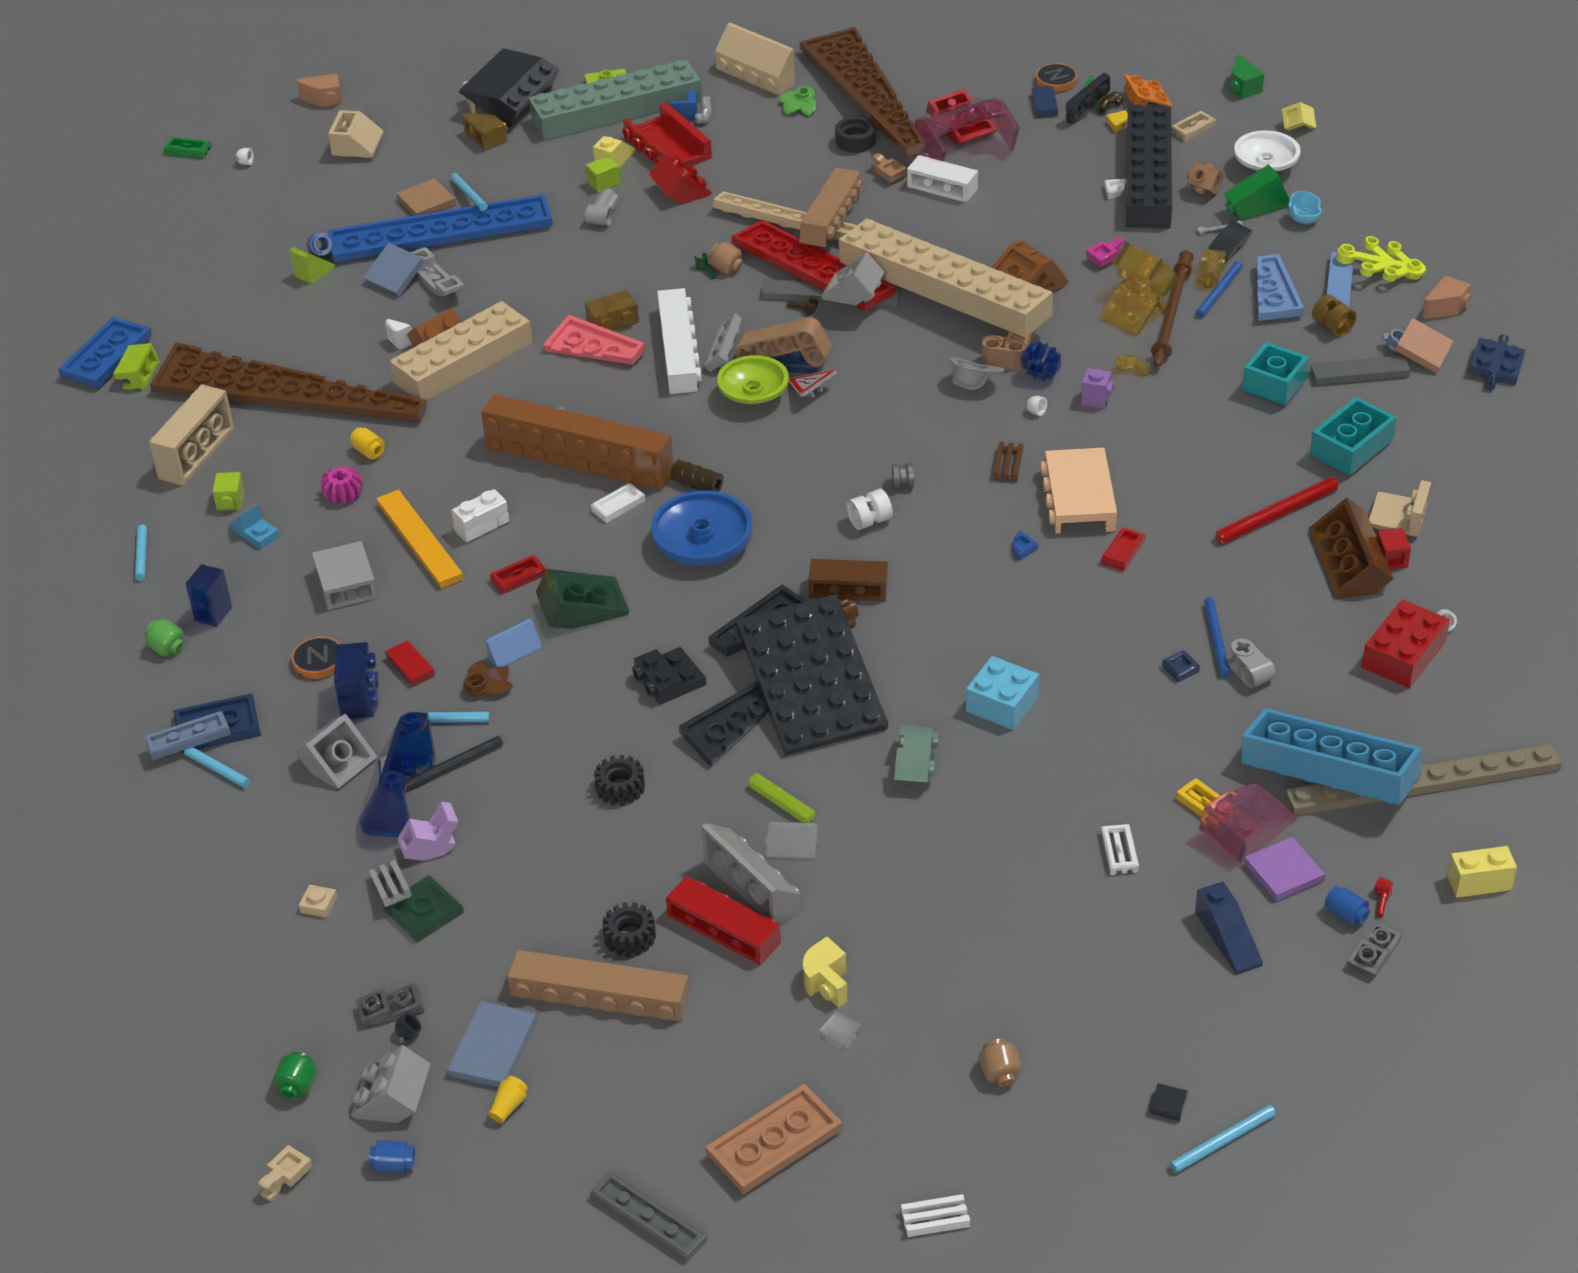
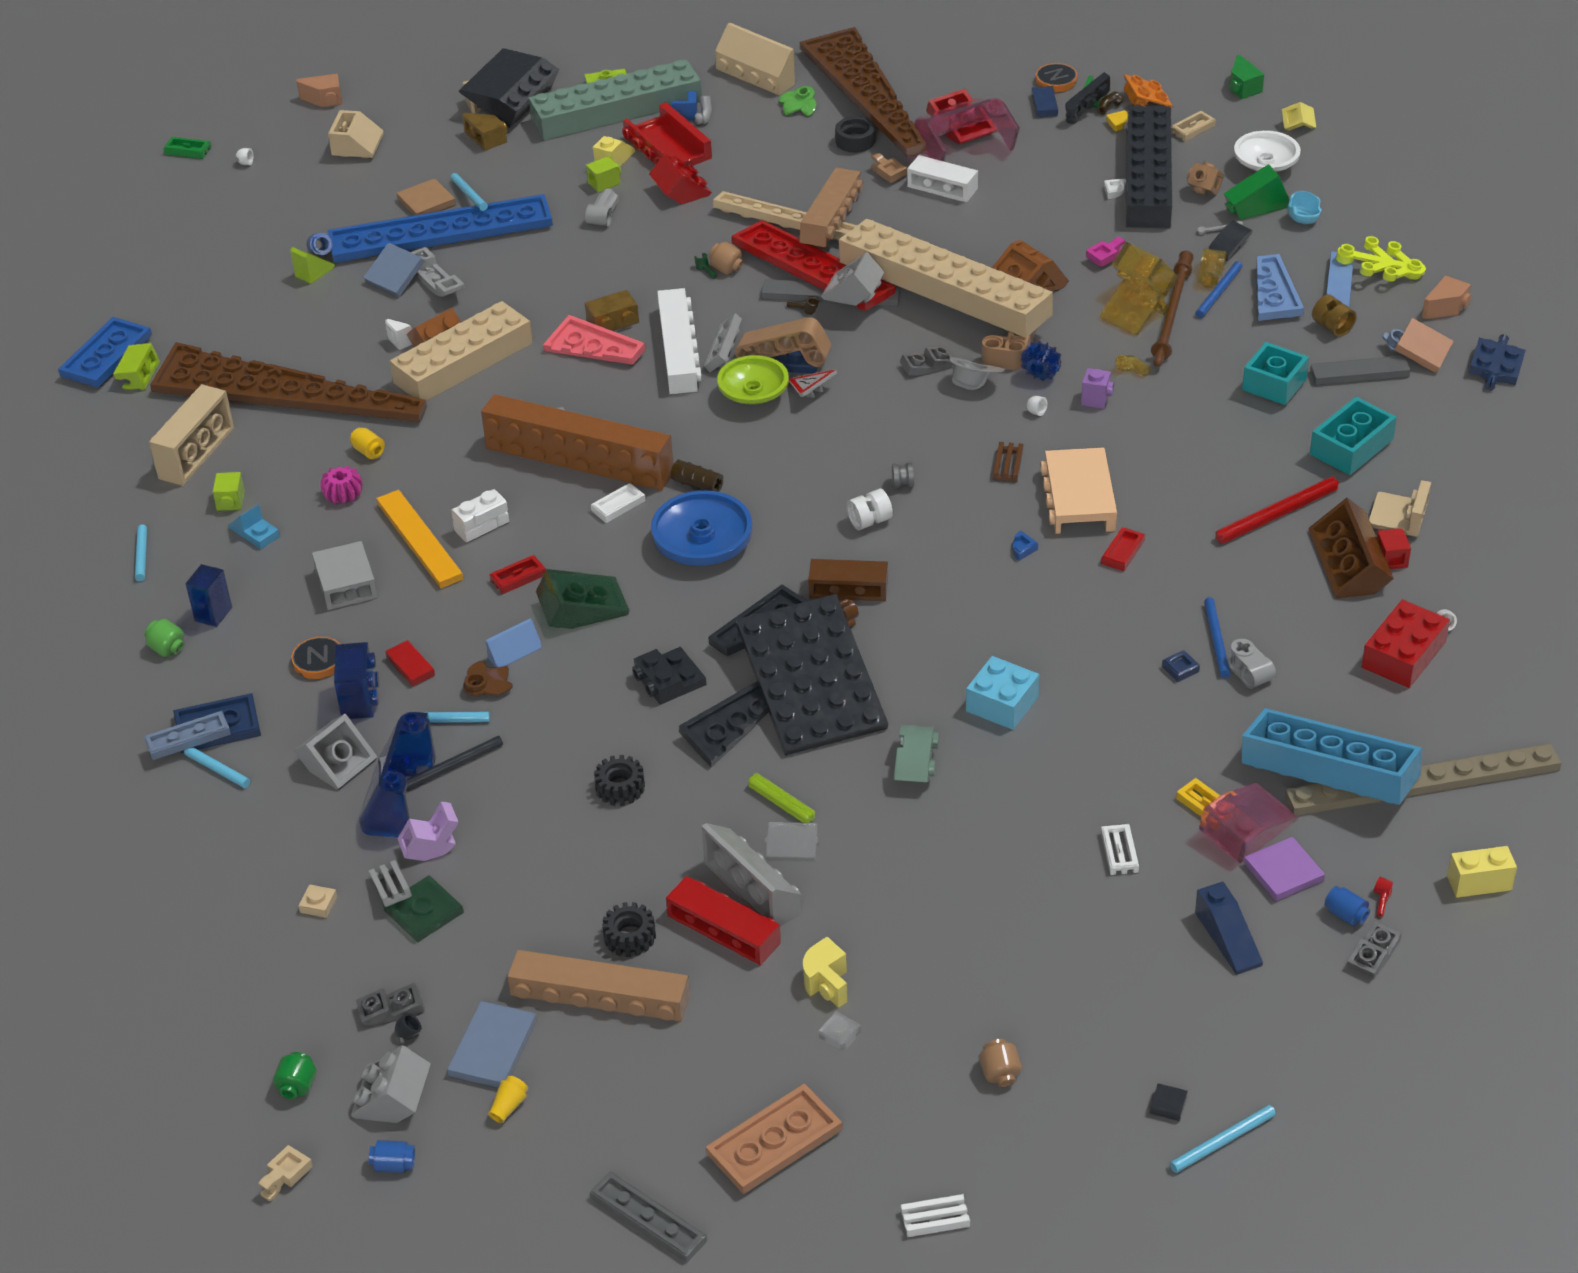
(930, 362): none -> flat silver slope

